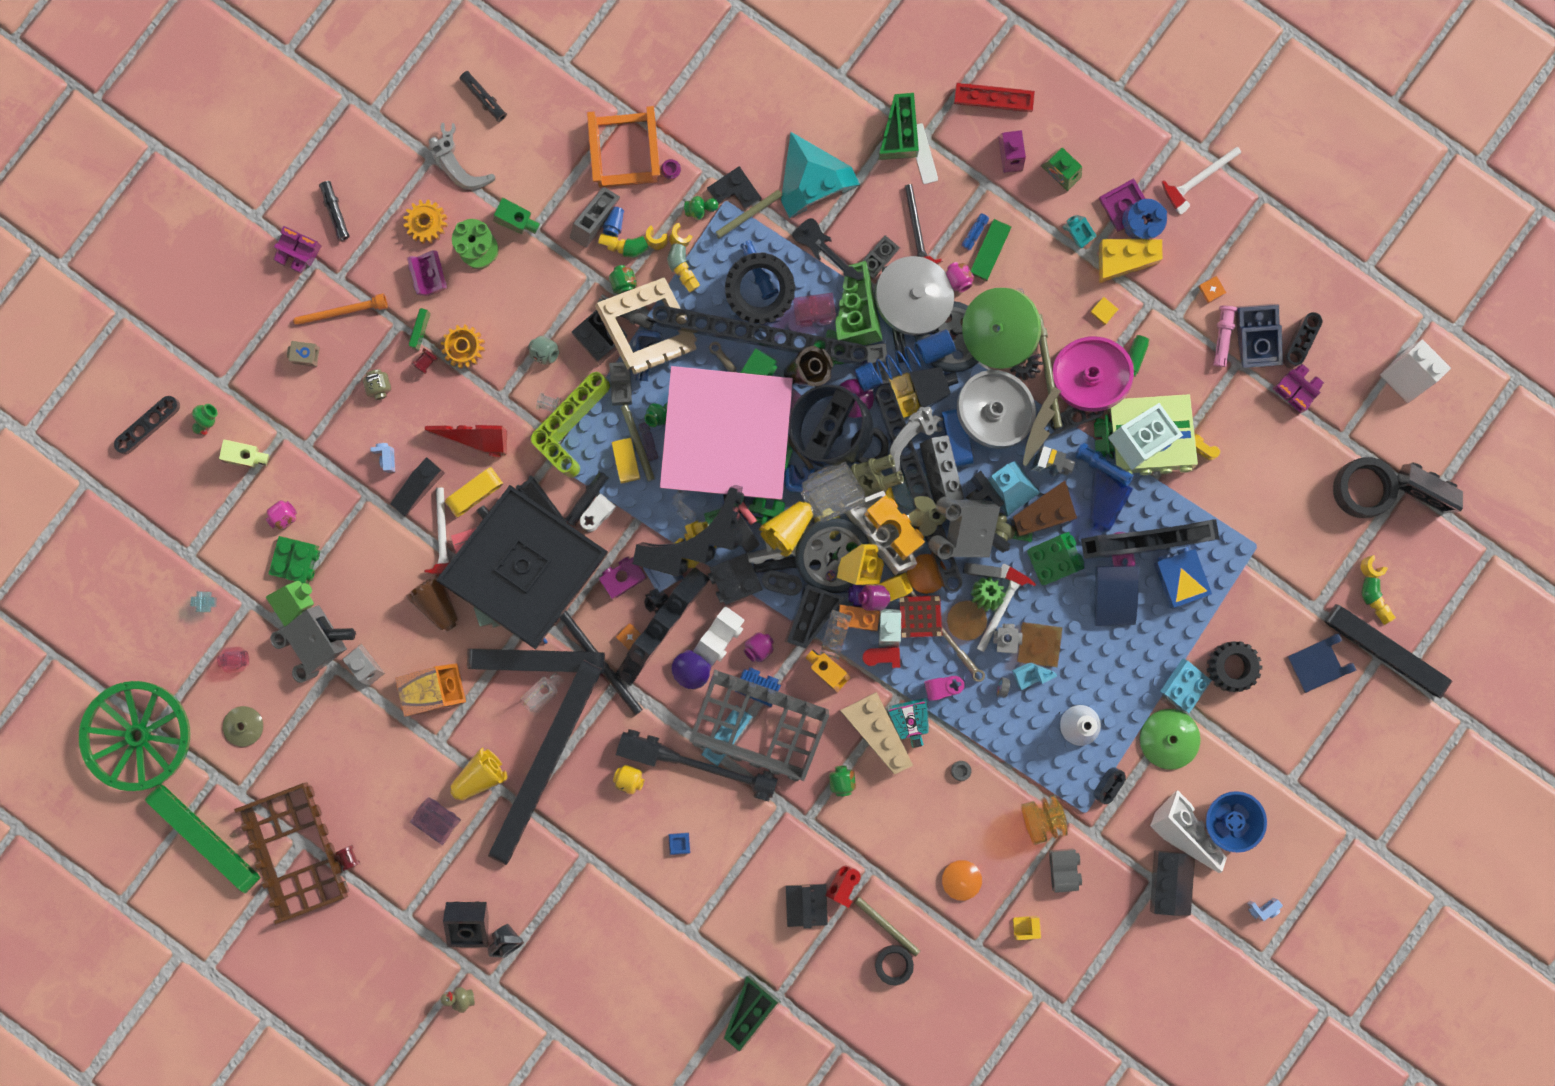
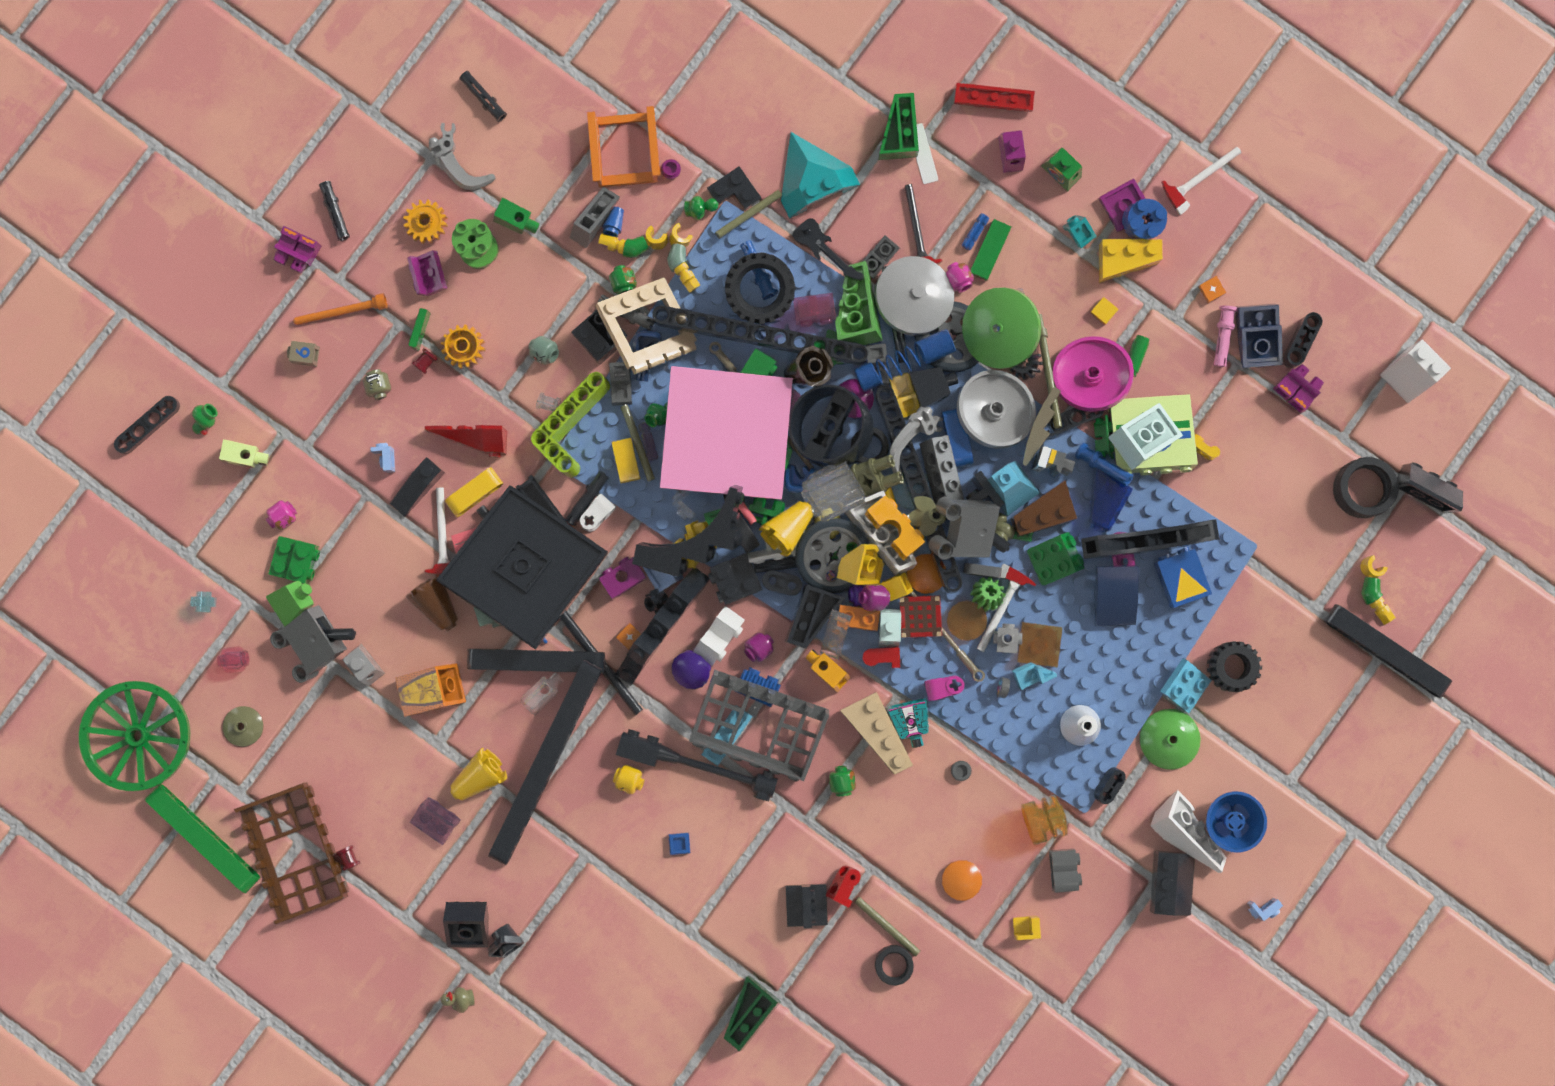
(1319, 664): dark blue flag -> none

